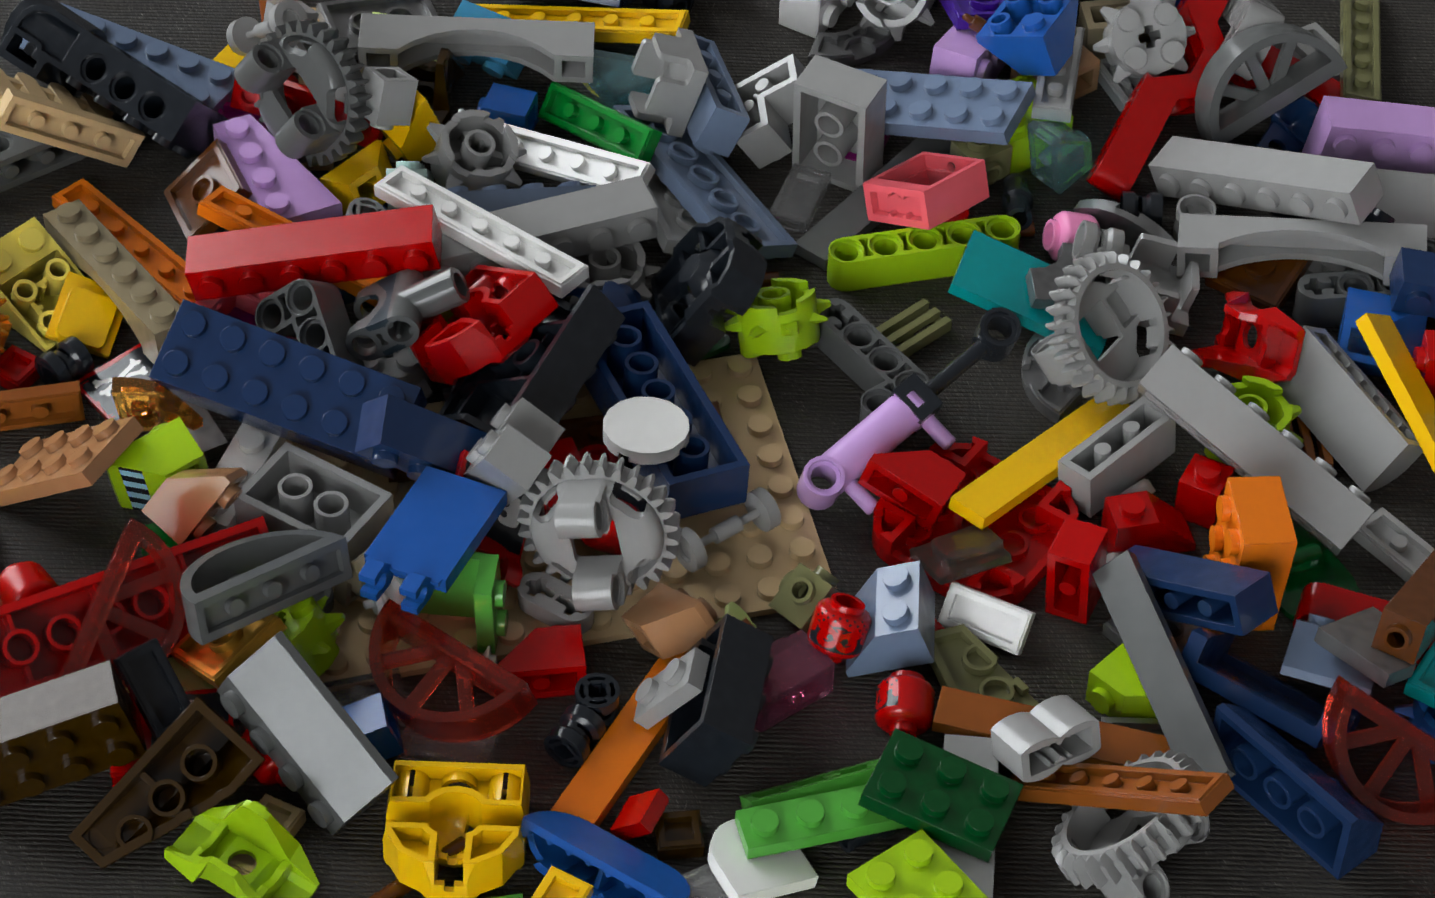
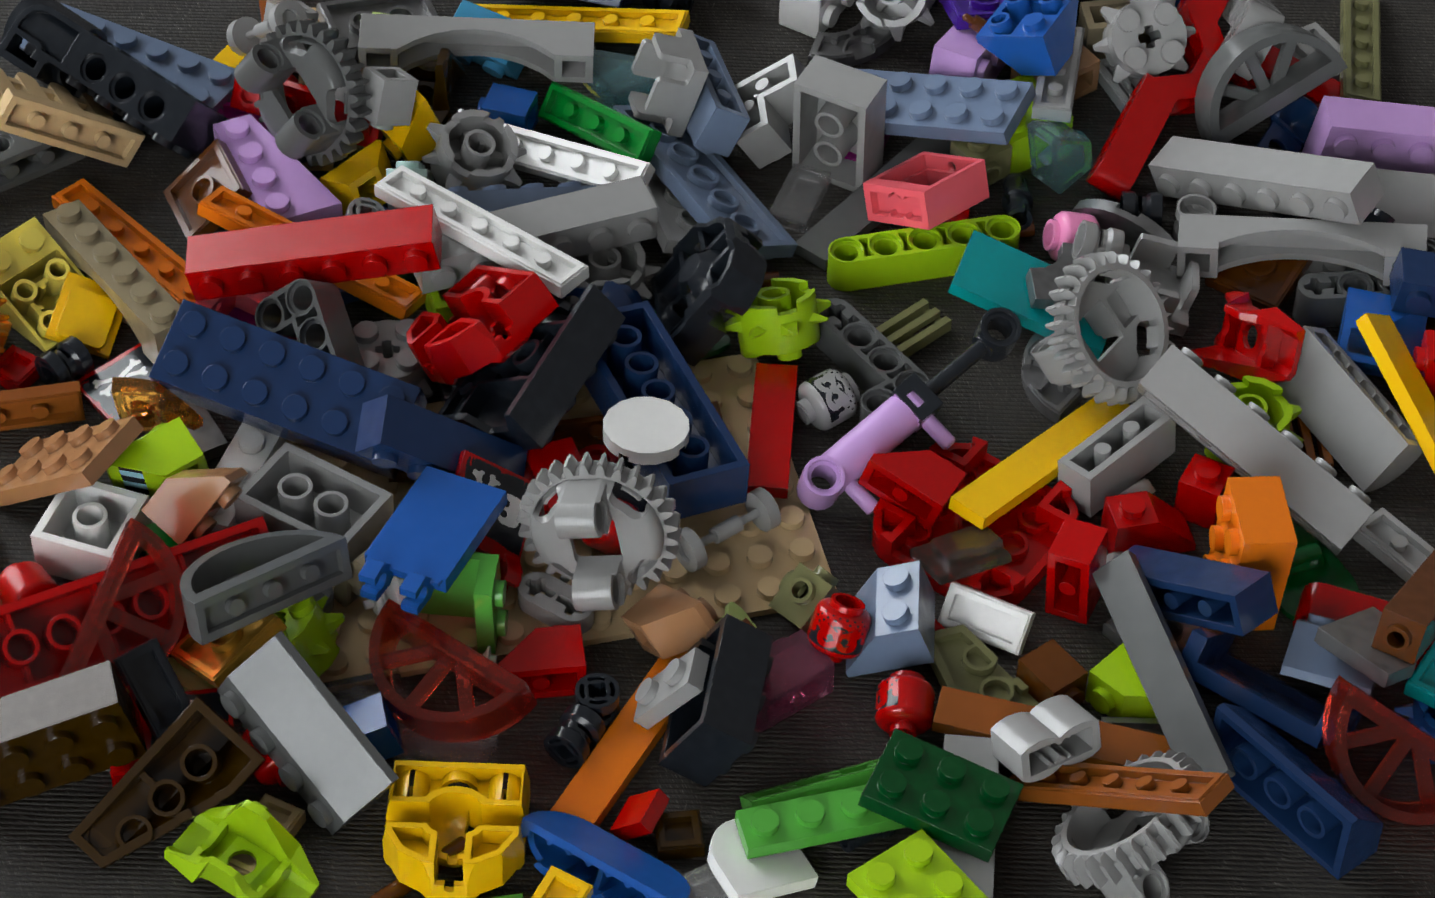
(83, 529): none -> white brick
(402, 305): dark grey connector -> none
(515, 450): light grey brick -> none
(772, 428): none -> red tile
(827, 399): none -> light grey head
(1052, 672): none -> reddish brown brick

